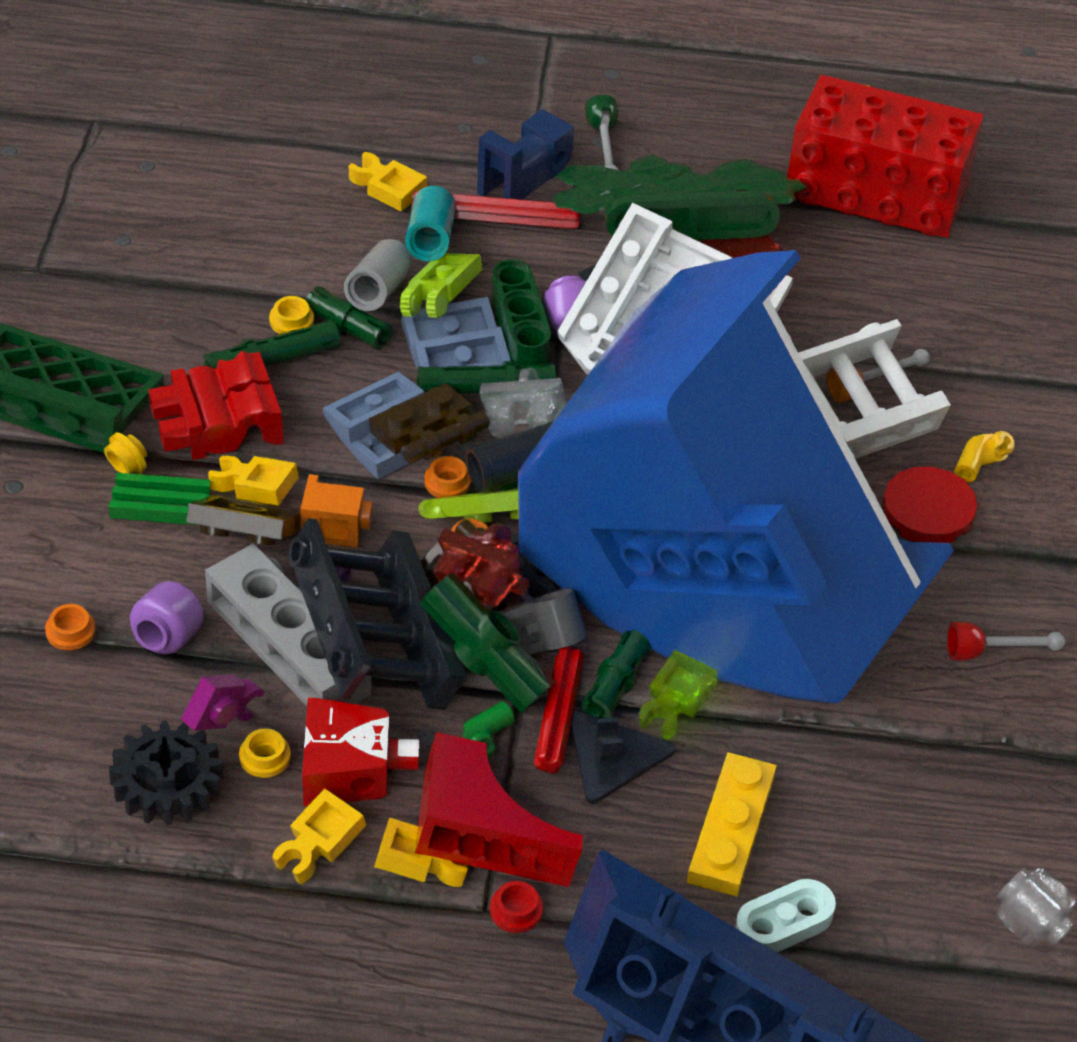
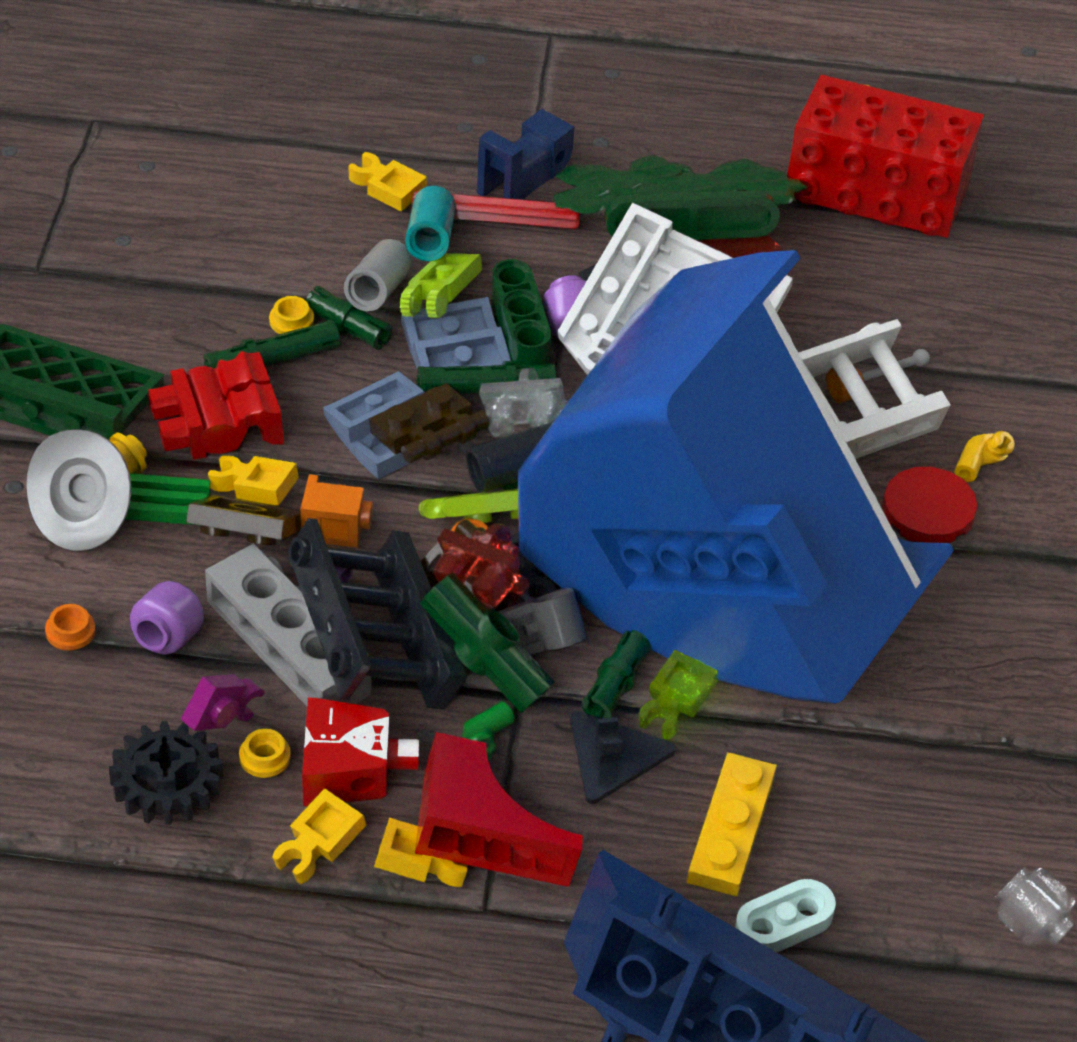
(78, 489): none -> light grey hat
(447, 477): orange plate -> none
(516, 907): red plate -> none
(559, 710): red axle -> none
(604, 121): dark green hinge -> none
(968, 641): hinge -> none

